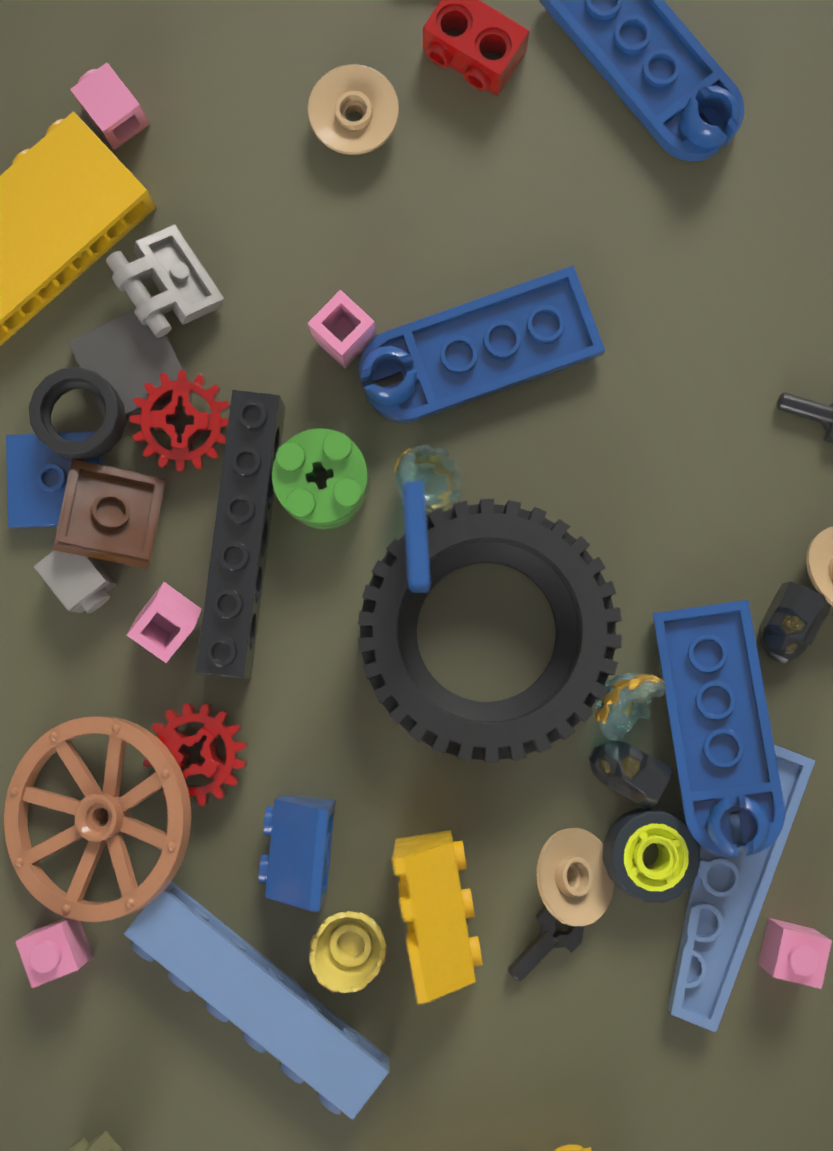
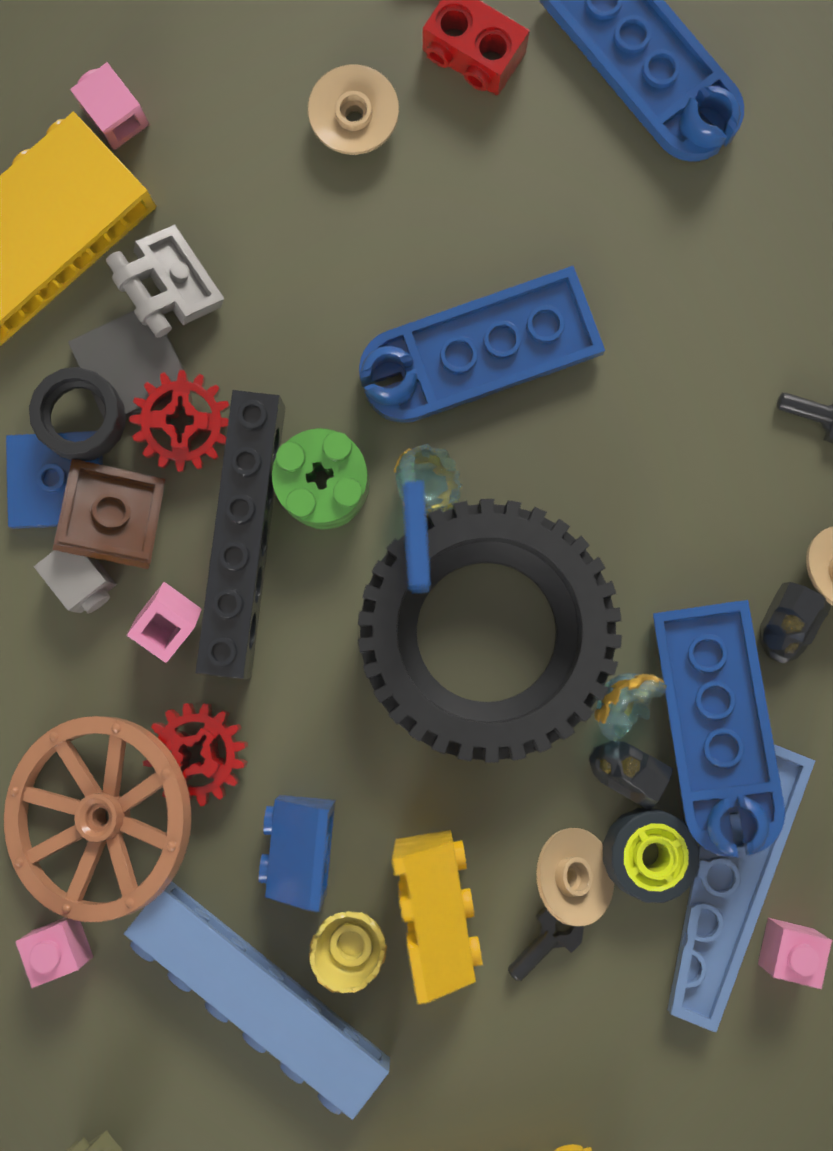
(342, 329): bright pink brick -> none

